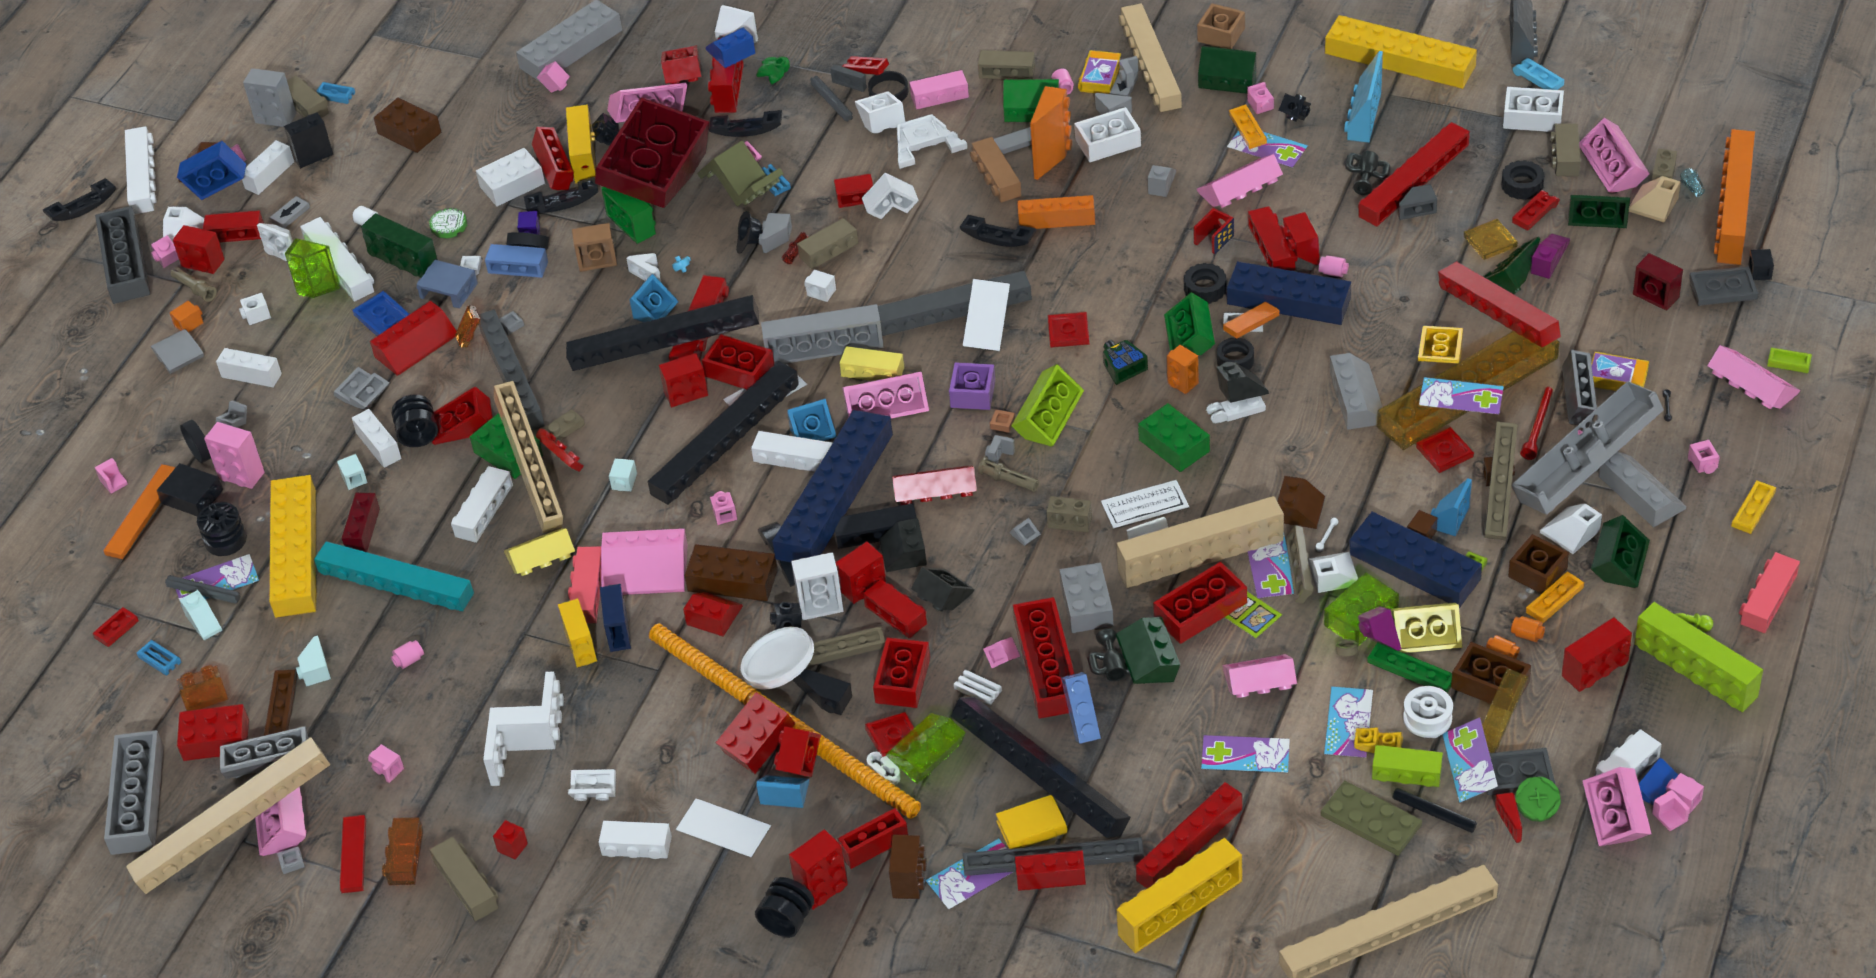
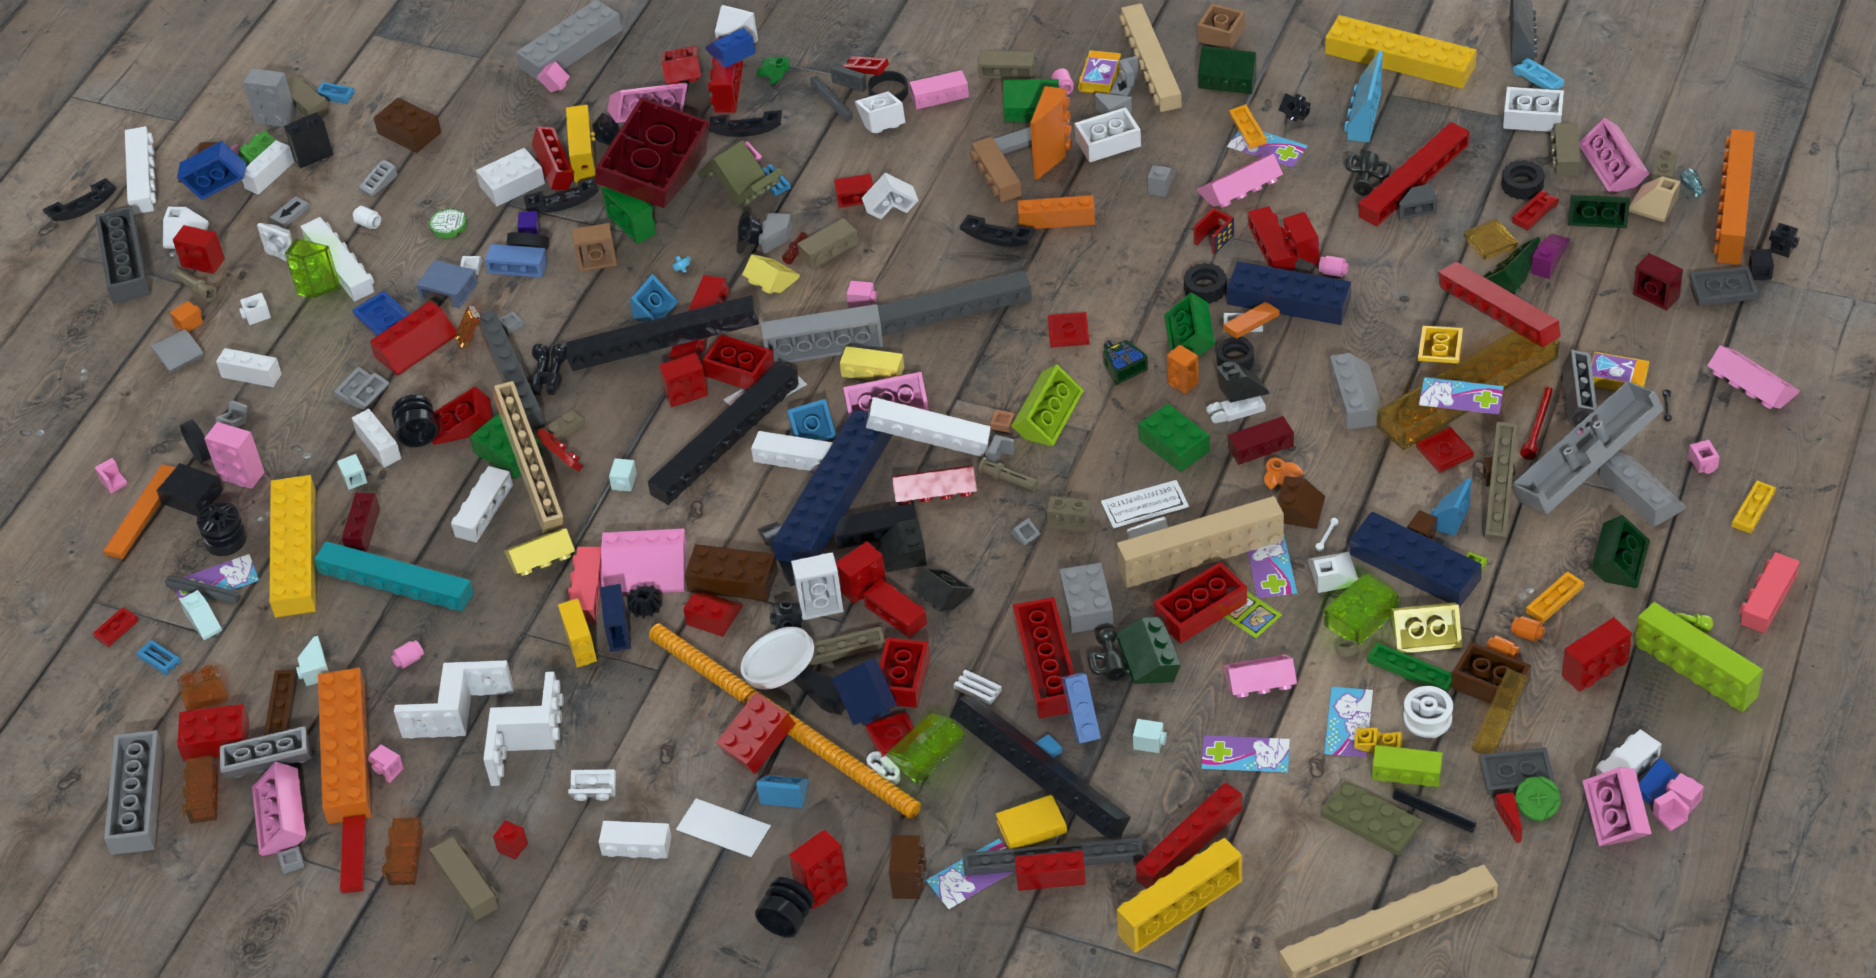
(164, 251): bright pink brick -> none
(200, 789): none -> clear orange brick
(227, 815): tan brick -> none
(234, 226): red brick -> none
(255, 147): none -> bright green brick
(344, 745): none -> orange brick
(384, 169): none -> light grey slope
(398, 245): dark green brick -> none
(451, 712): none -> white bracket
(542, 355): none -> black piece
(643, 266): white slope -> none
(644, 601): none -> black gear
(721, 503): bright pink brick -> none
(769, 274): none -> light yellow slope
(797, 751): red brick -> none
(820, 285): white brick -> none
(861, 294): none -> bright pink brick
(864, 692): none -> dark blue brick
(872, 838): red brick -> none
(924, 133): white wing -> none
(928, 427): none -> white brick
(972, 386): medium lavender brick -> none
(986, 314): white sticker -> none
(1001, 652): bright pink panel -> none
(1049, 745): none -> dark azure tile
(1148, 736): none -> light aqua brick
(1260, 98): bright pink brick -> none
(1260, 440): none -> dark red brick
(1276, 475): none -> orange plate
(1299, 564): dark tan plate -> none
(1380, 627): magenta slope -> none
(1469, 760): sticker -> none
(1538, 564): reddish brown brick -> none
(1573, 527): white slope -> none
(1783, 240): none -> black brick
(1789, 360): lime tile -> none

